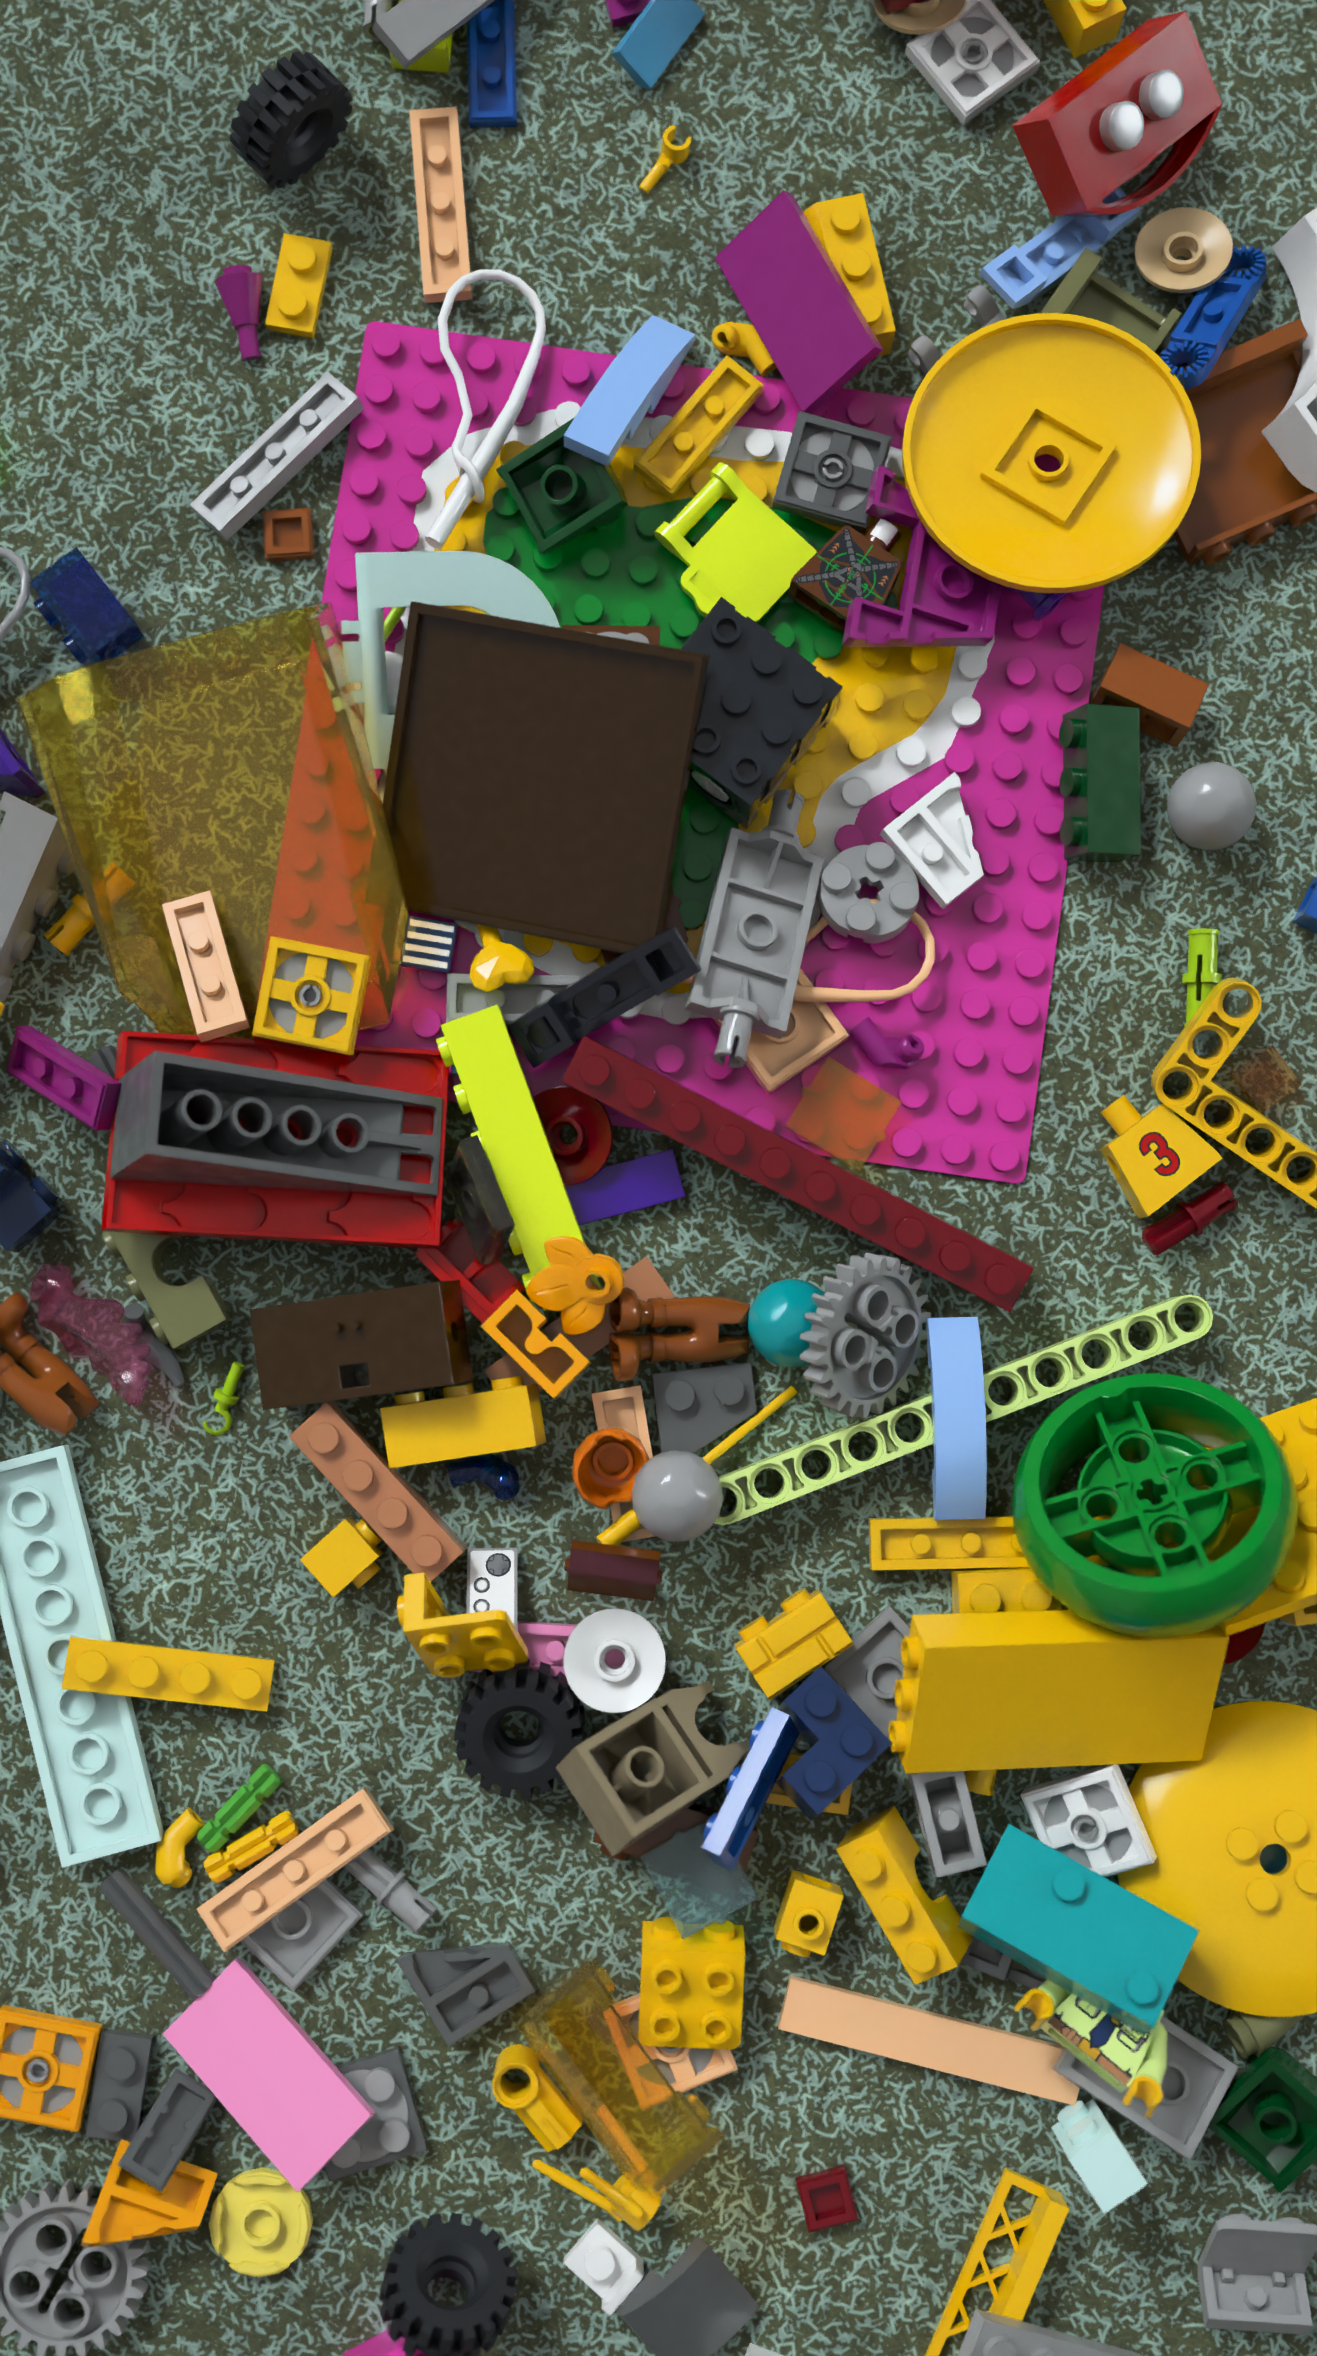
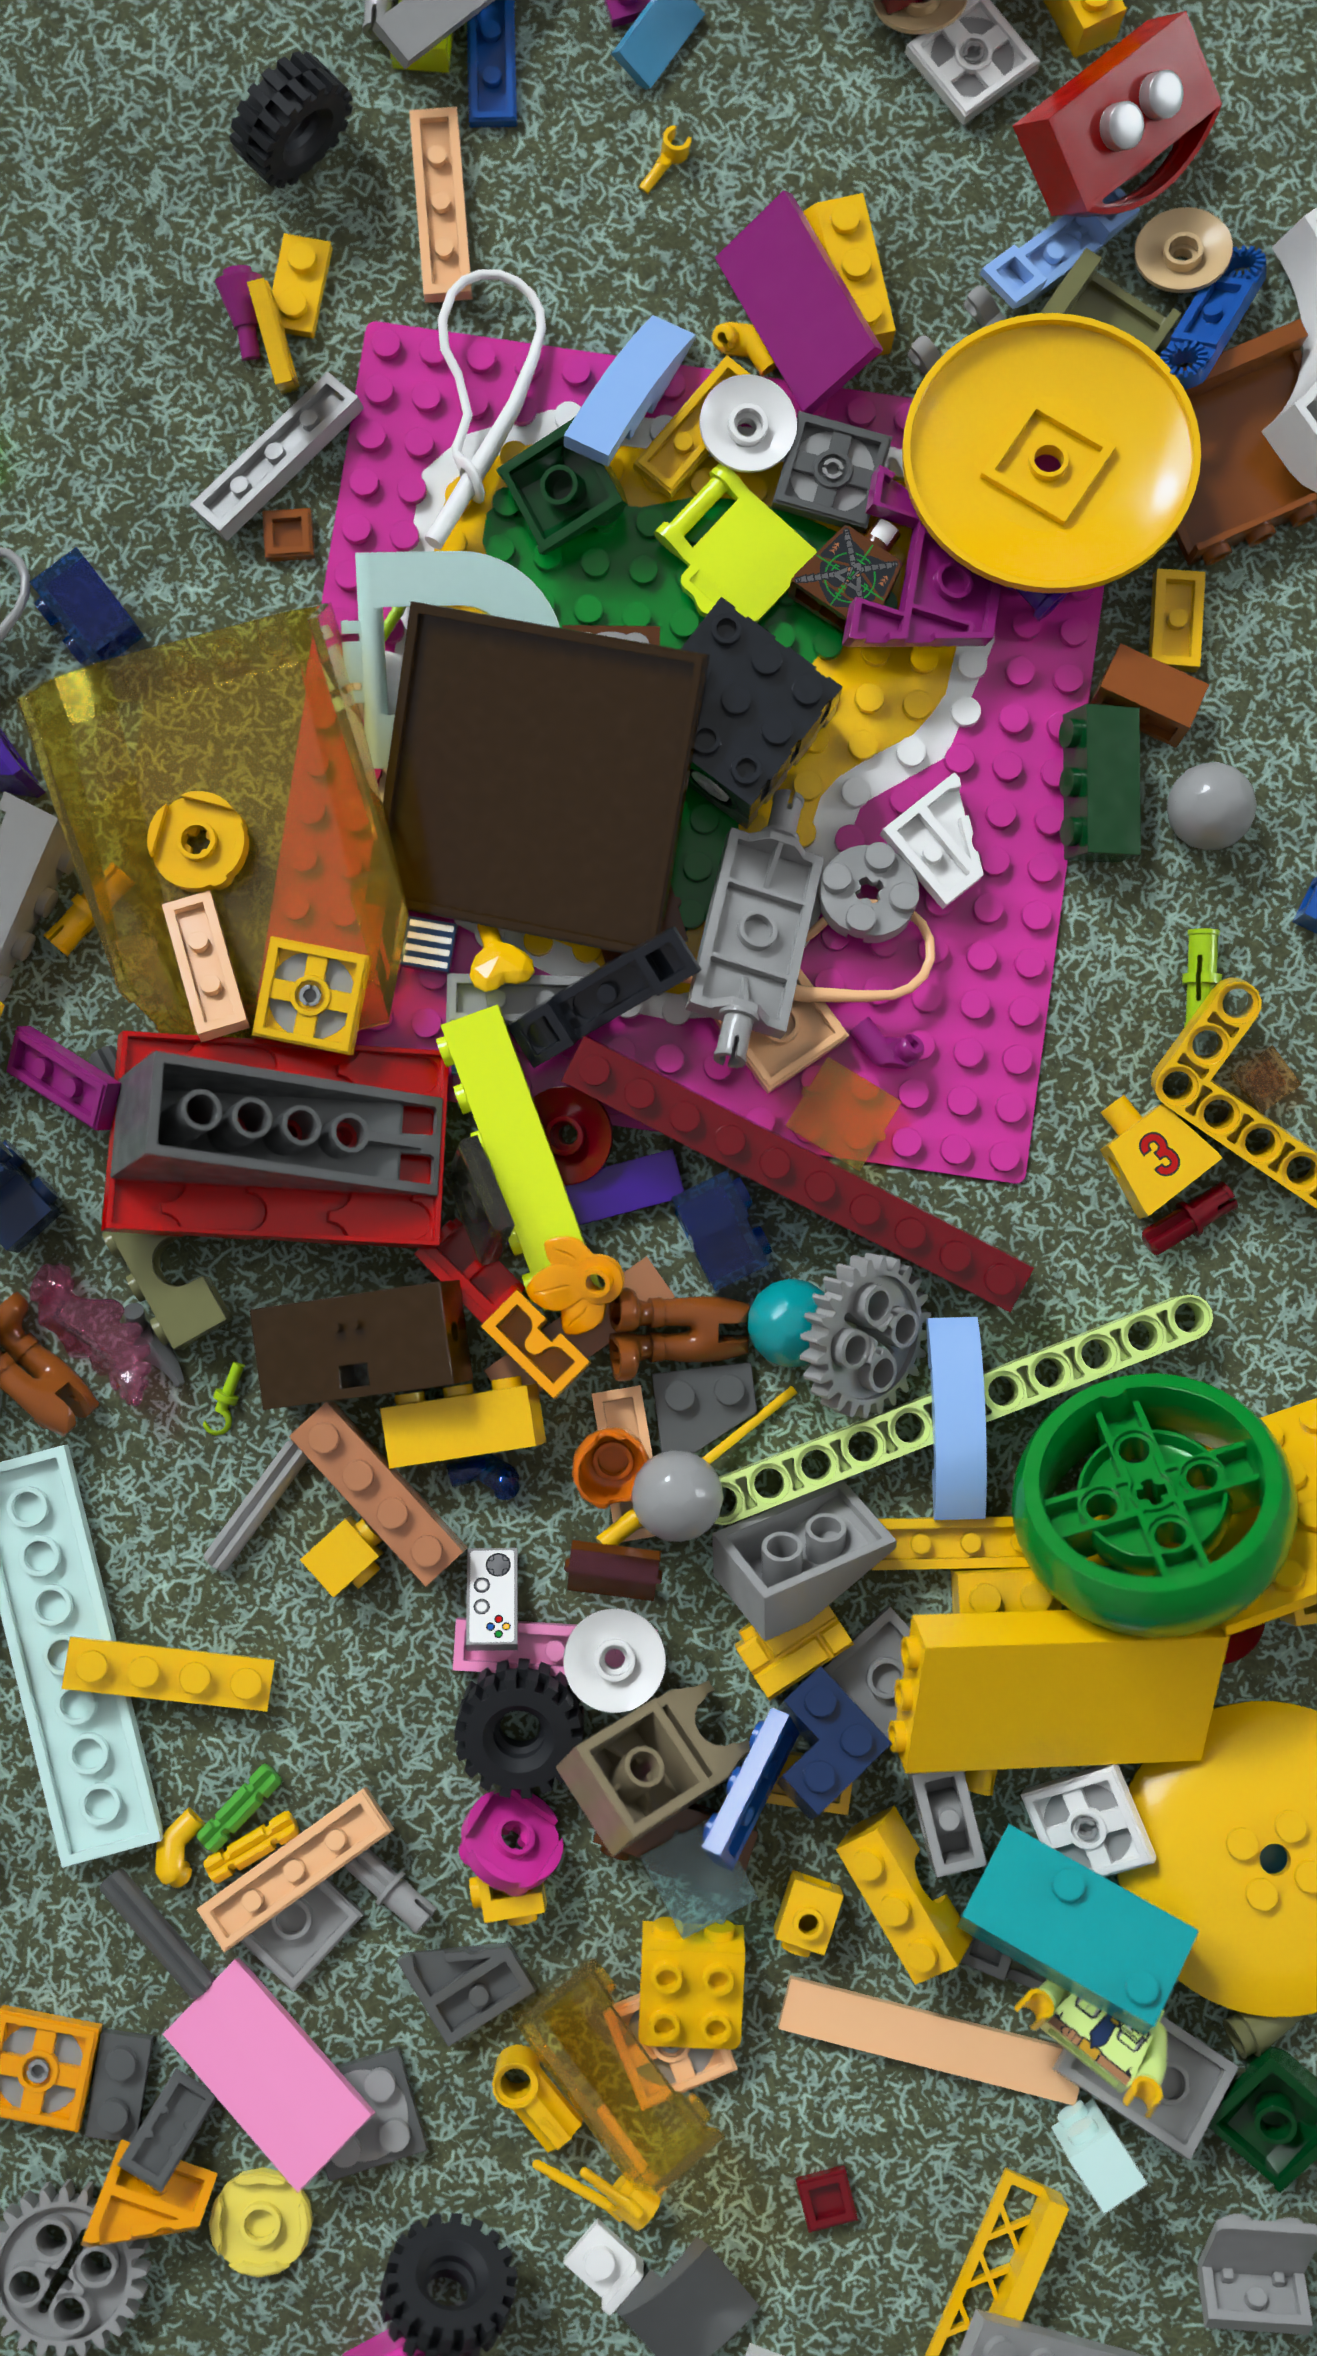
(186, 817): none -> yellow plate
(255, 1507): none -> light grey axle
(273, 335): none -> yellow tile
(456, 1642): yellow bracket -> none
(497, 1863): none -> dark pink plate
(500, 1906): none -> yellow bracket
(718, 1229): none -> clear blue brick
(752, 402): none -> white dish
(798, 1557): none -> light grey slope
(1177, 618): none -> yellow plate

